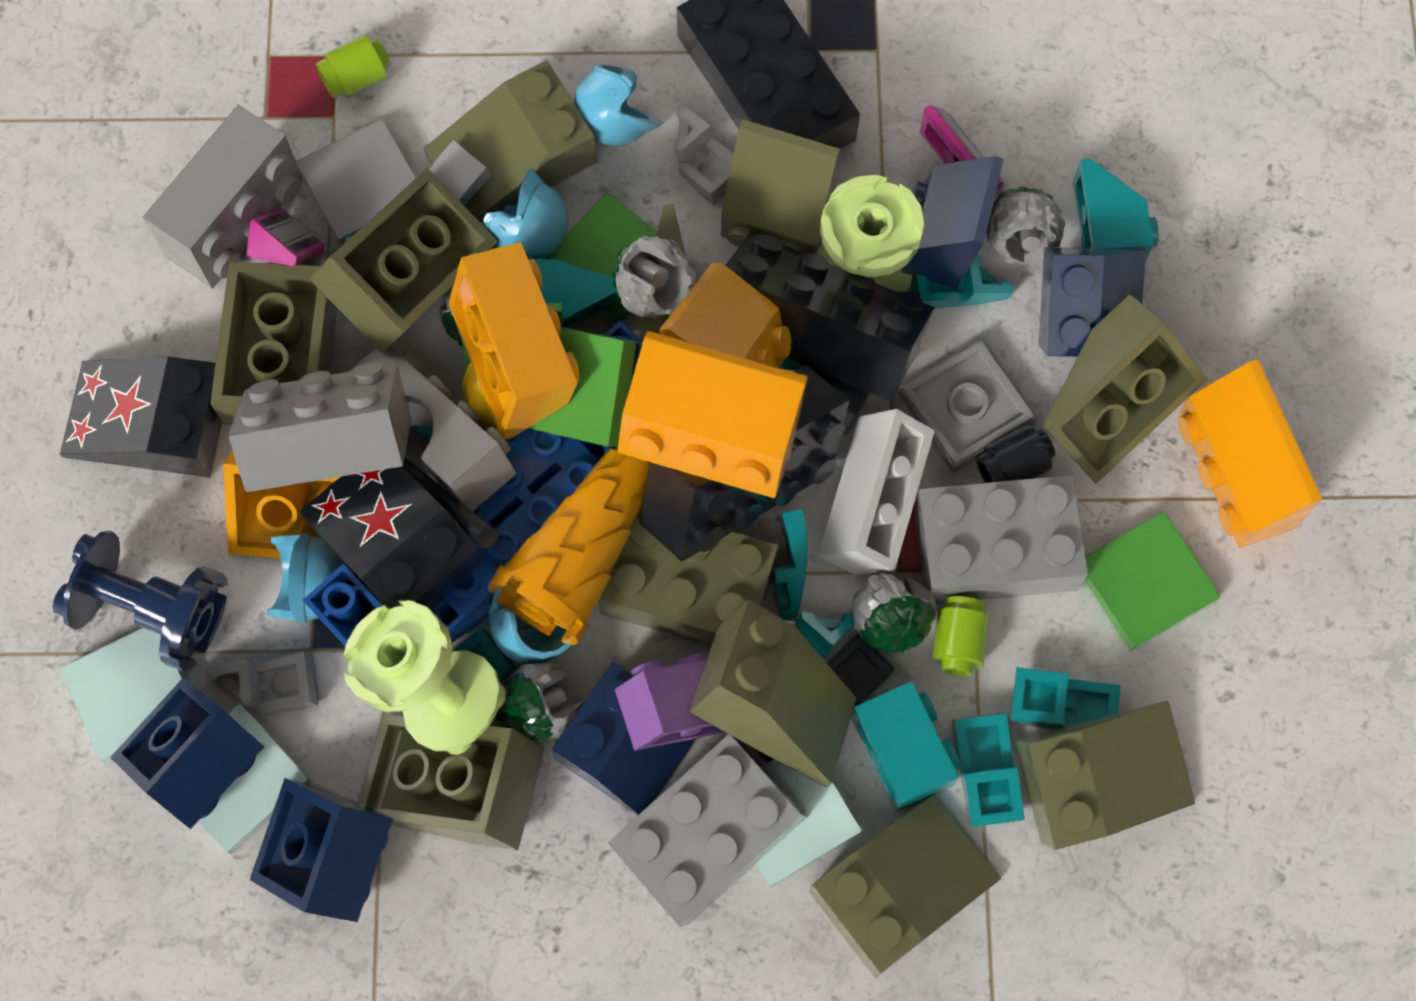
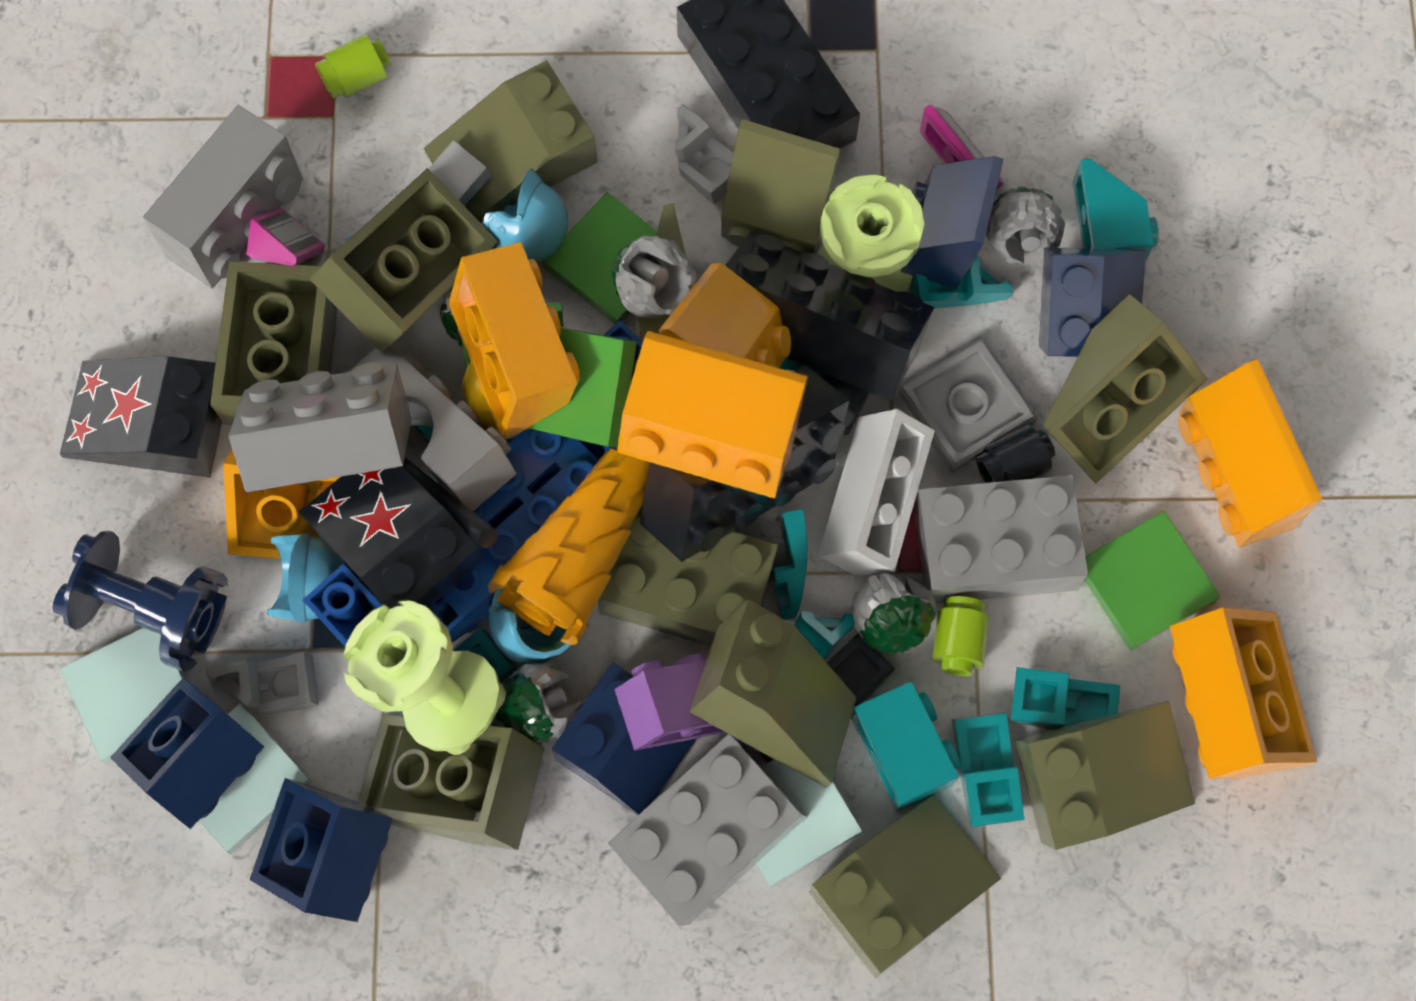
(356, 177): light grey tile -> none
(578, 289): teal slope -> none
(604, 106): medium azure helmet -> none
(1241, 693): none -> light orange slope

